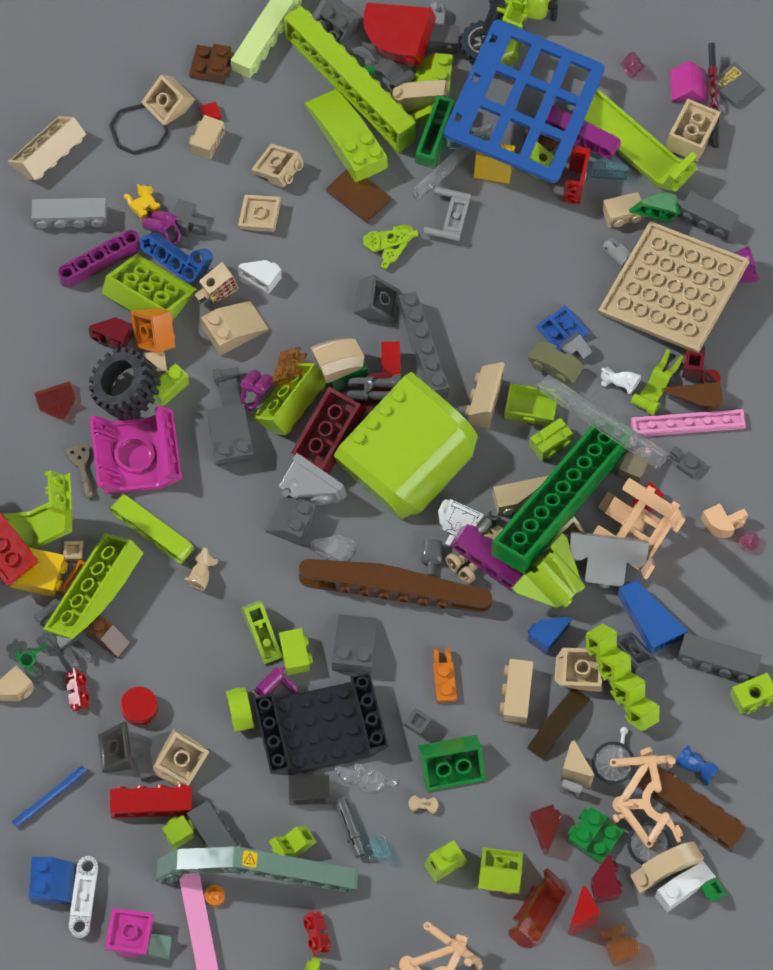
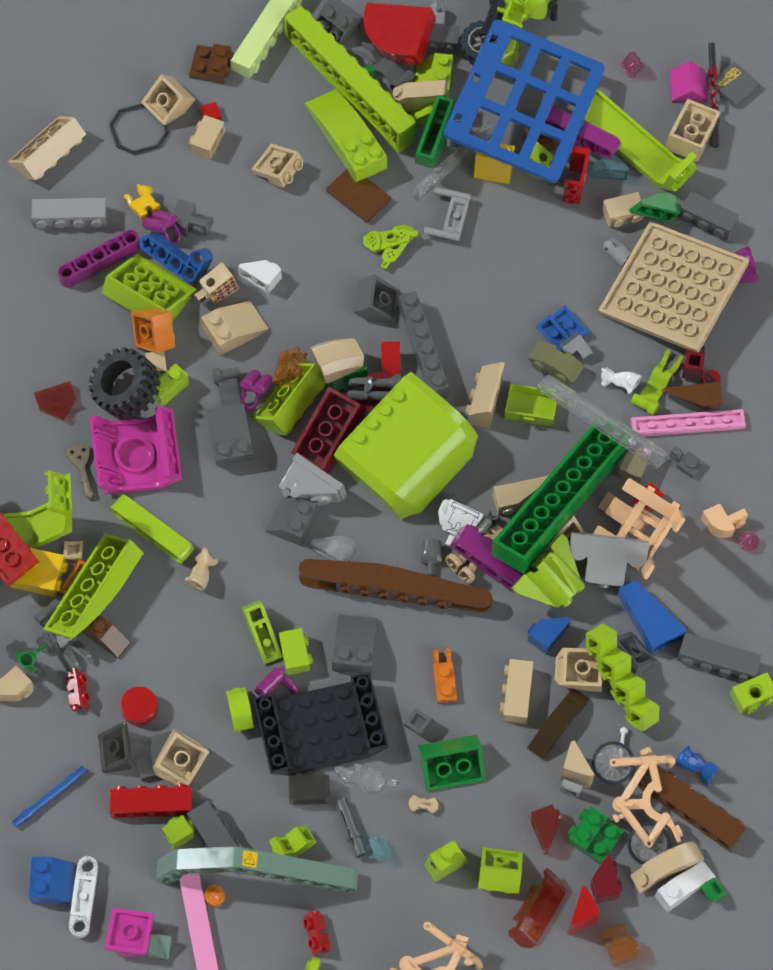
(112, 332): dark red slope -> none
(259, 213): tan plate -> none
(551, 439): lime brick -> none

